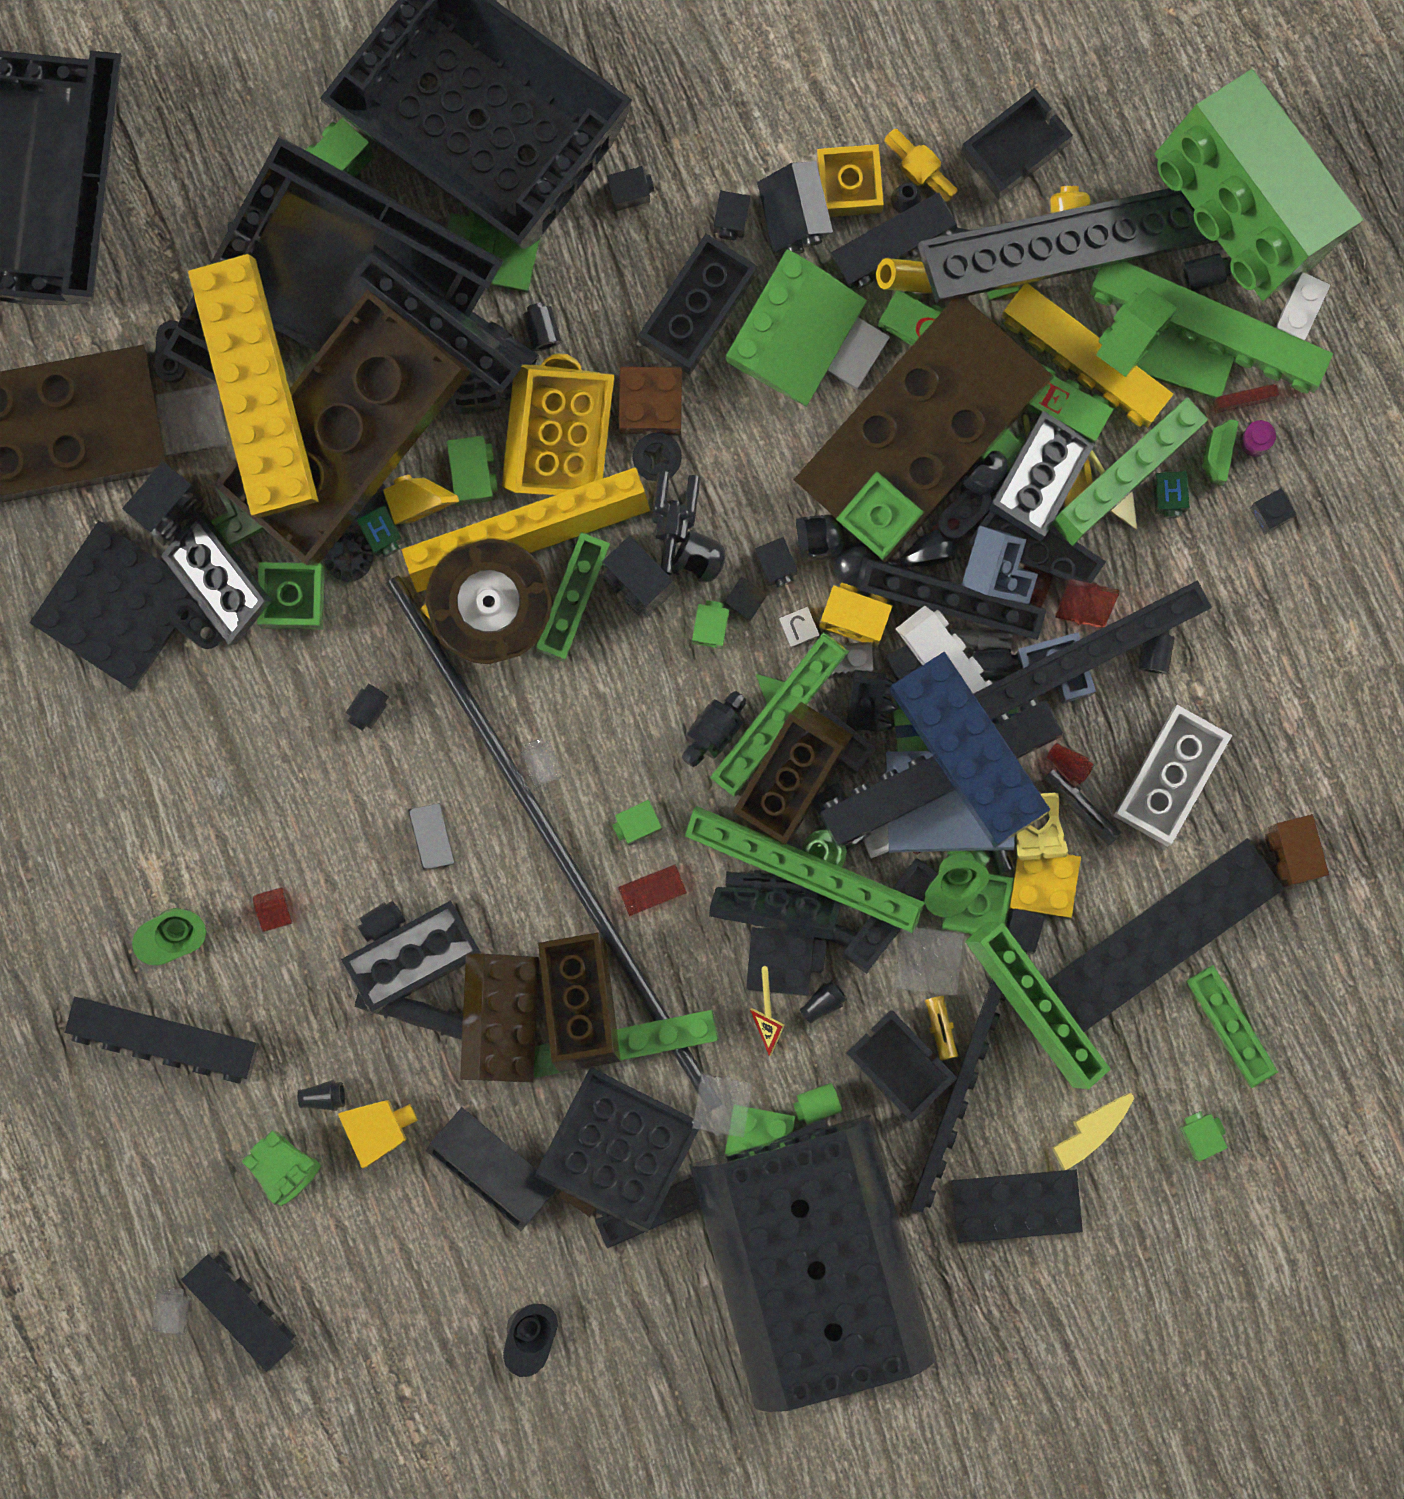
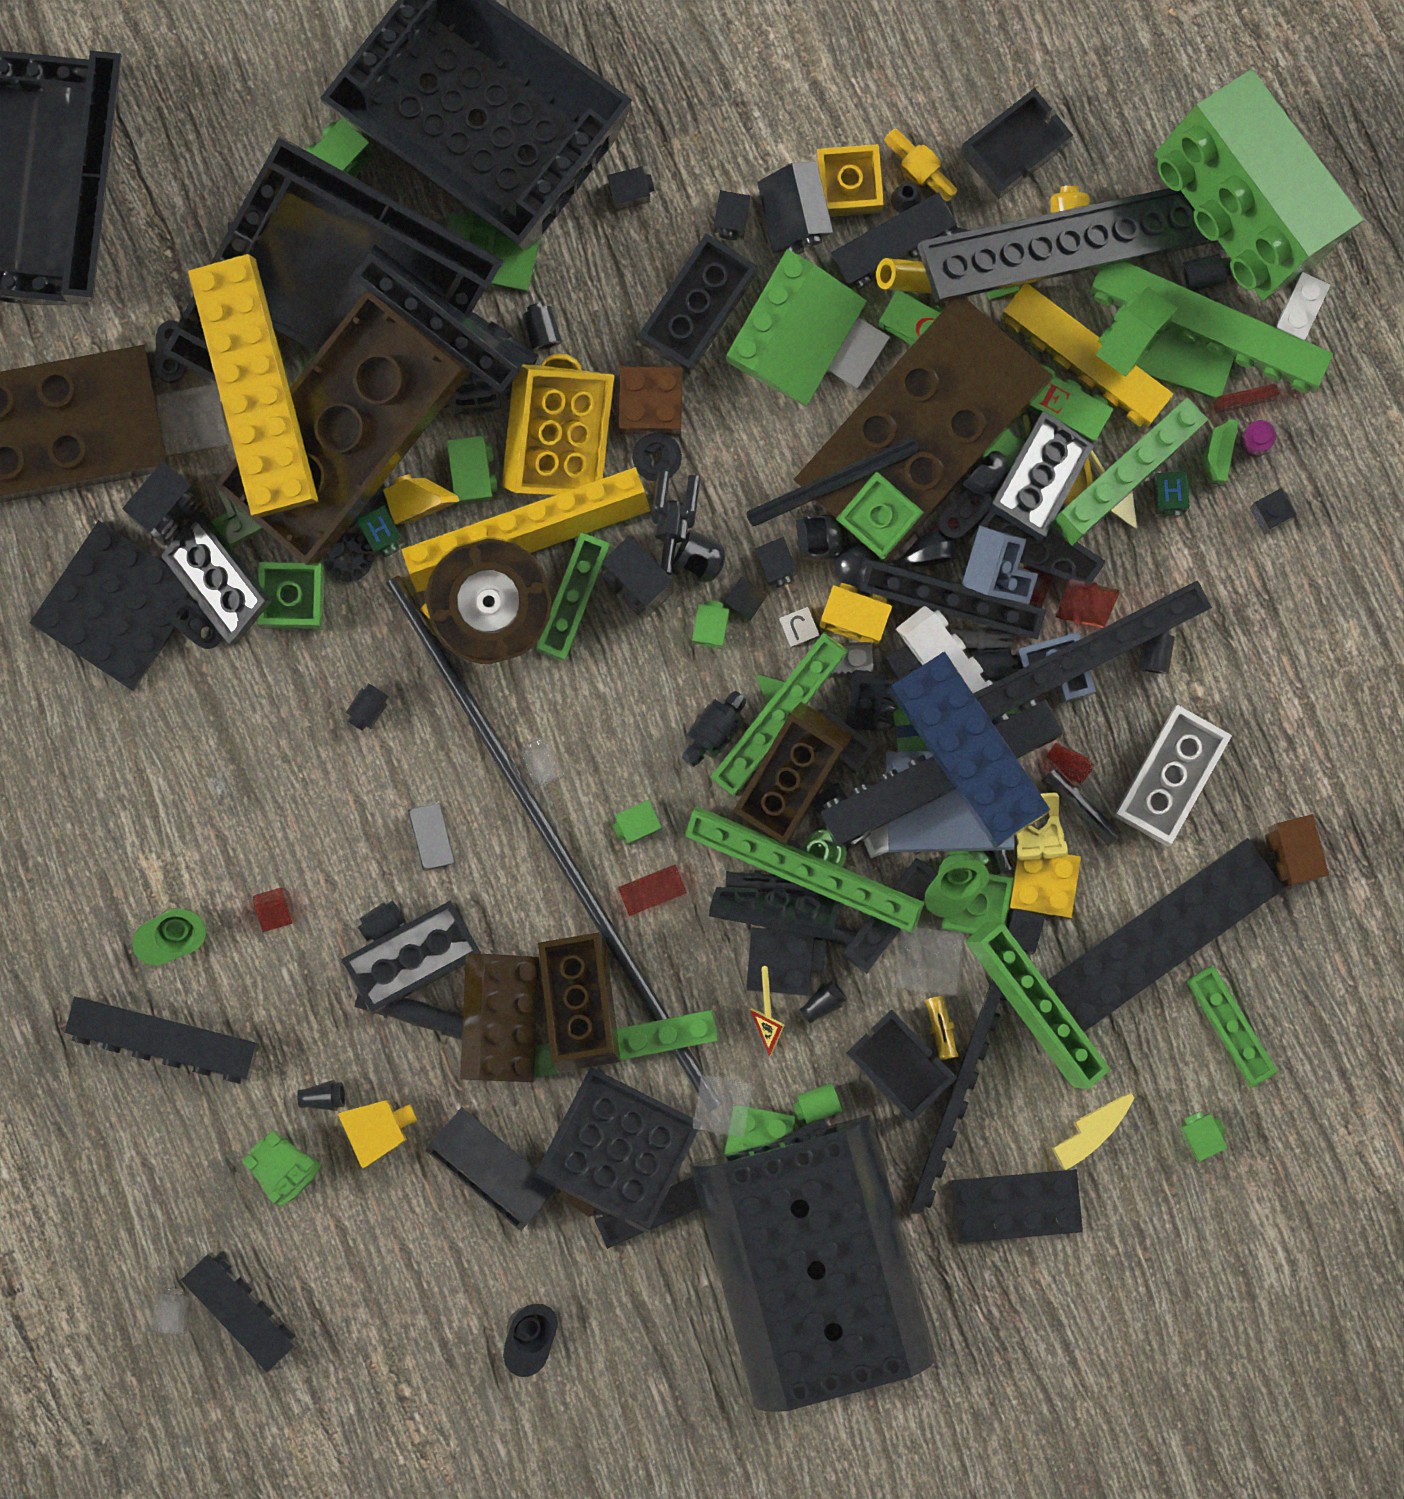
(833, 481): none -> black axle

